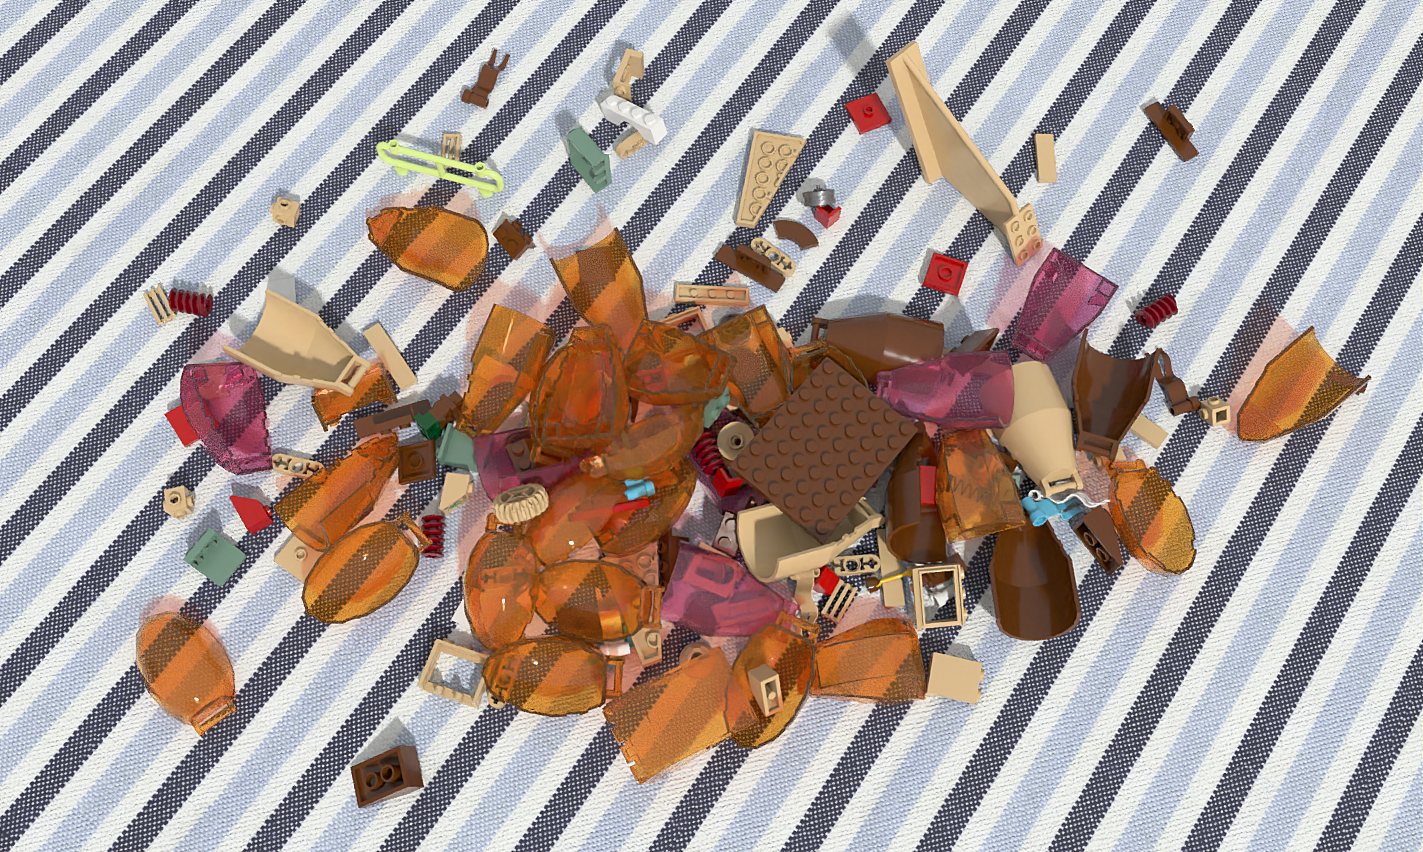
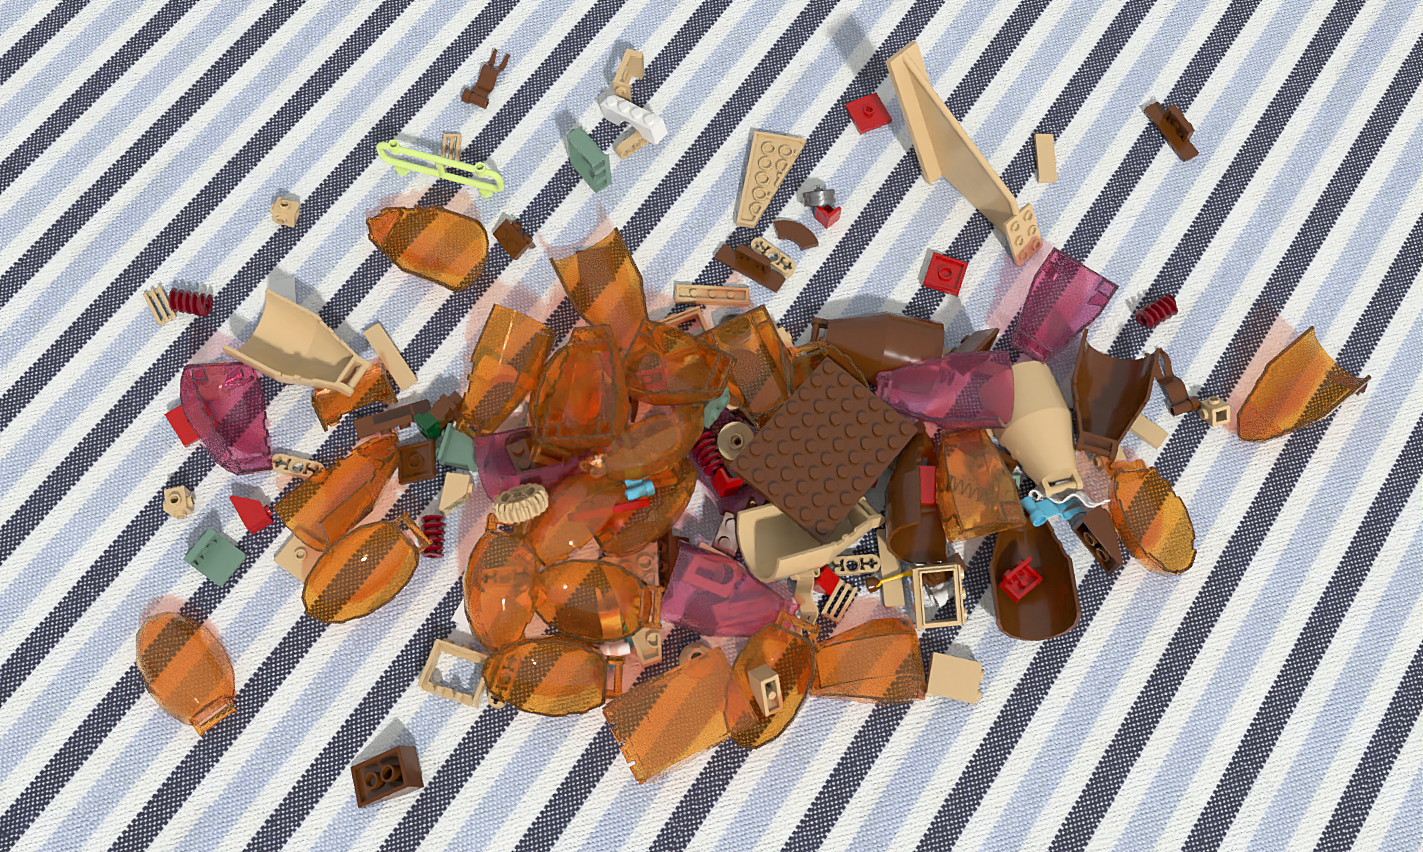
(1020, 580): none -> red bracket

